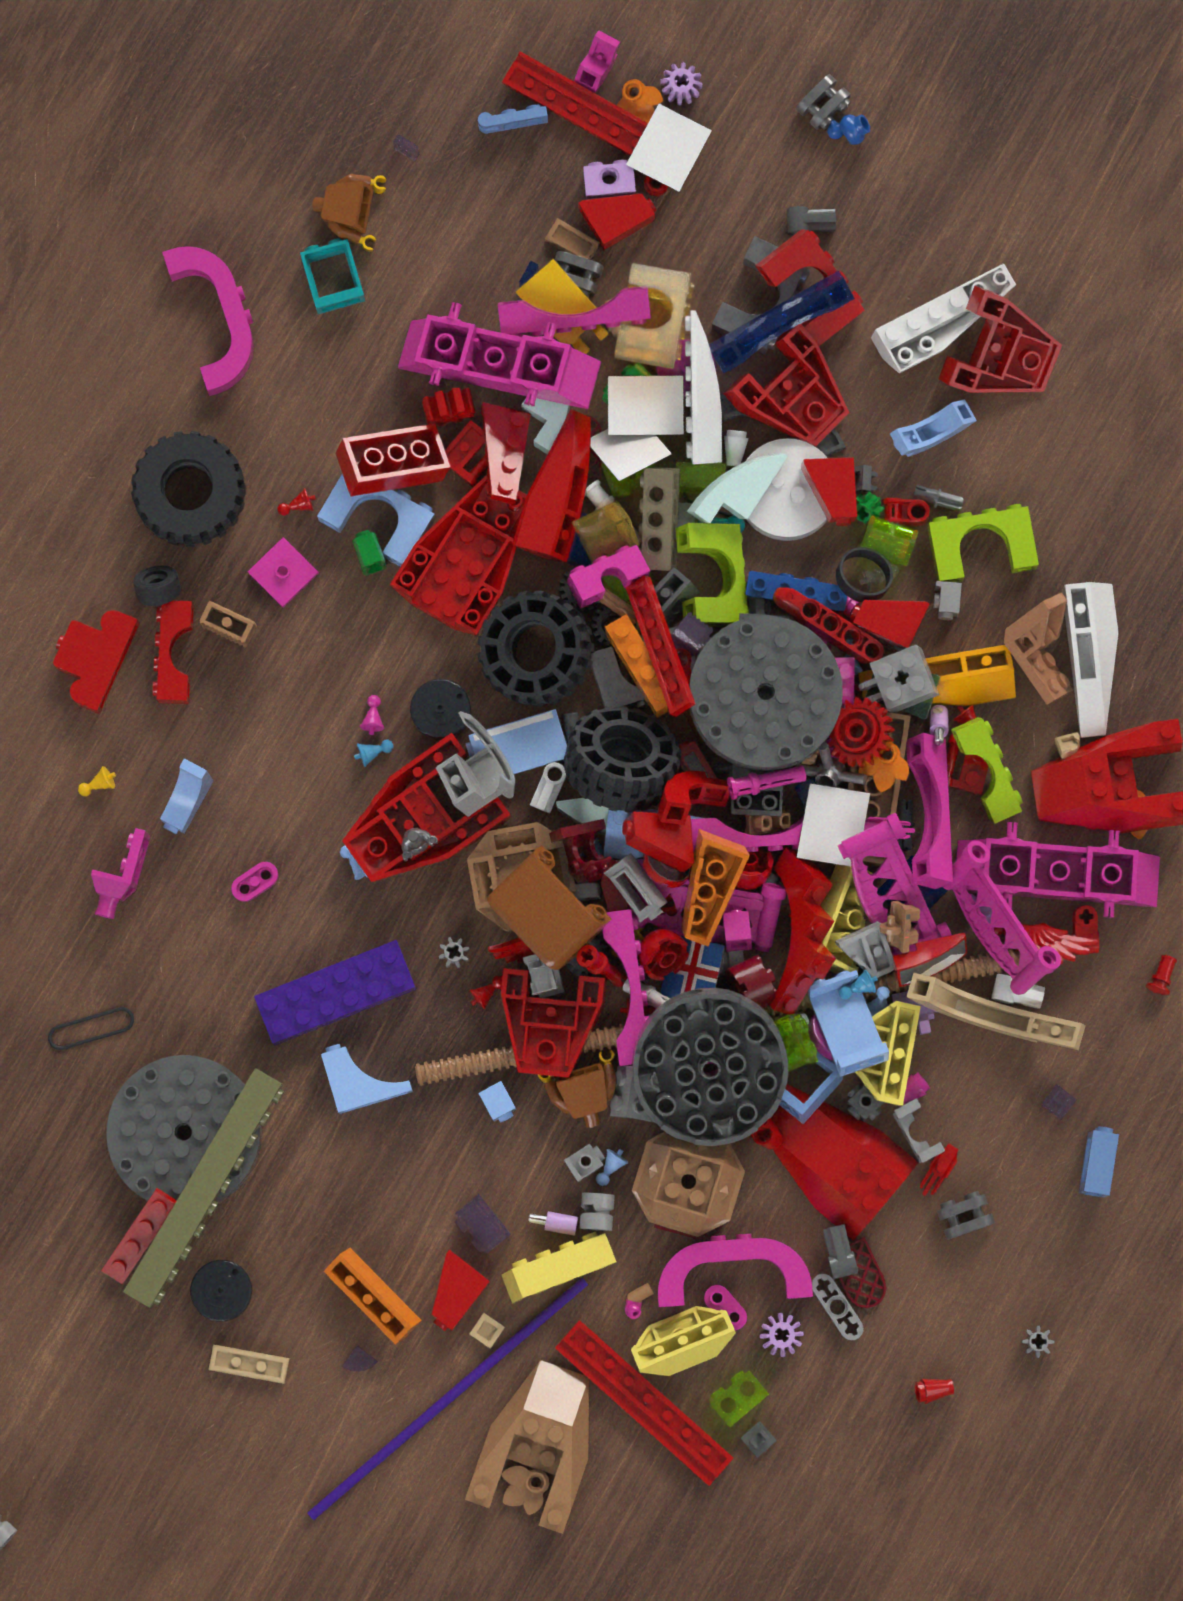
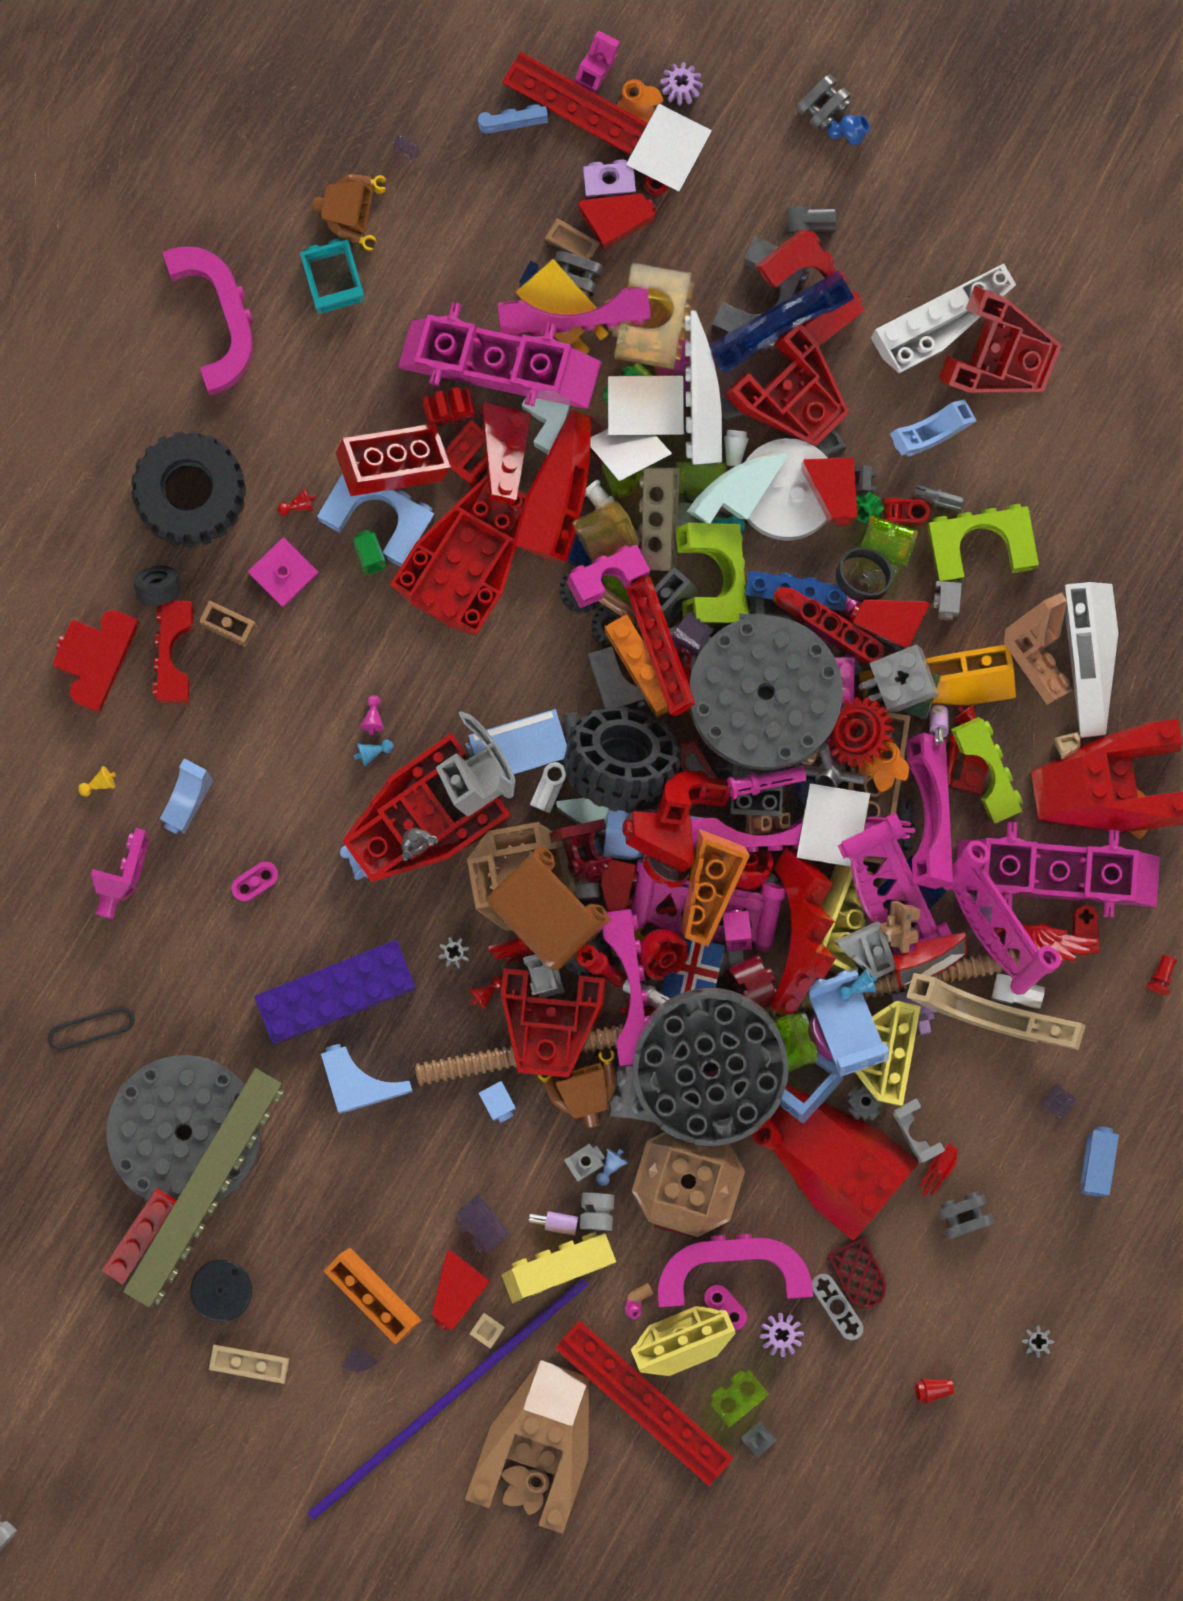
(437, 708): black wheel -> none
(500, 643): black tyre -> none
(642, 883): light grey window -> none
(840, 1257): dark grey piece -> none
(880, 1002): light blue piece -> none
(915, 1088): dark pink cone -> none

